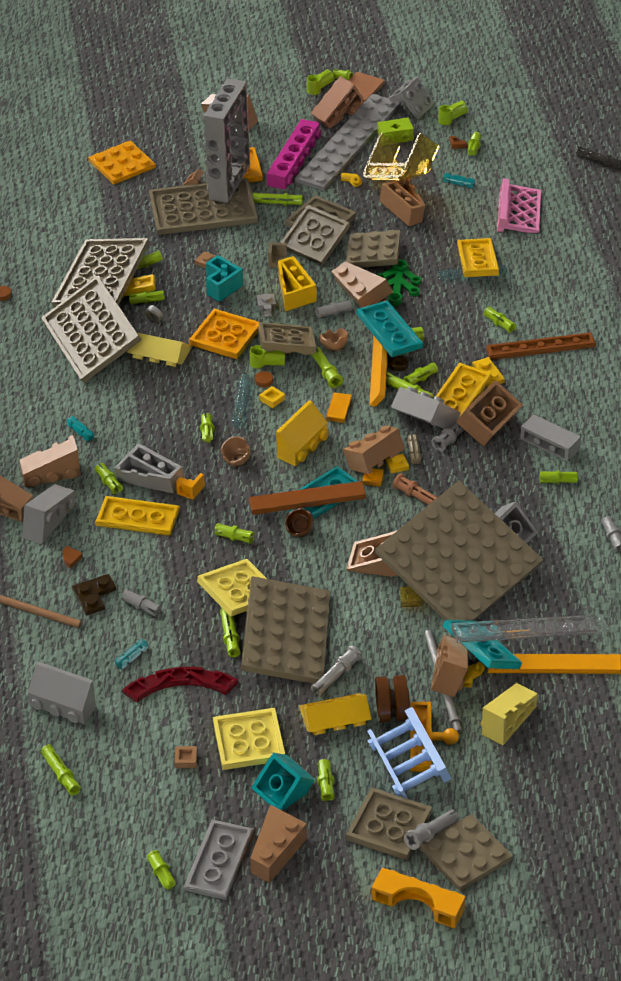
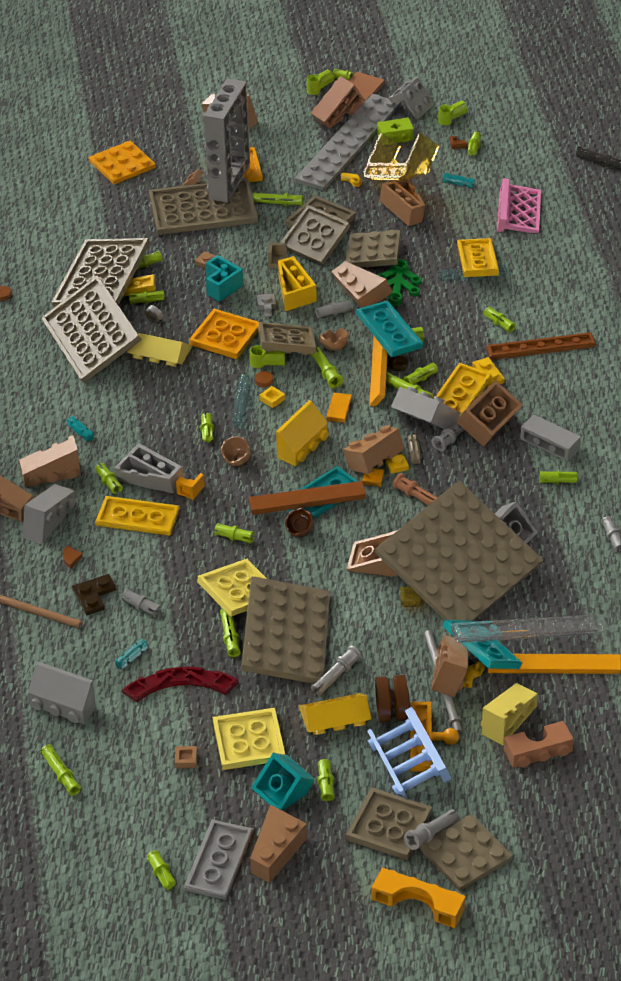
(293, 154): dark pink brick -> none
(524, 751): none -> nougat arch

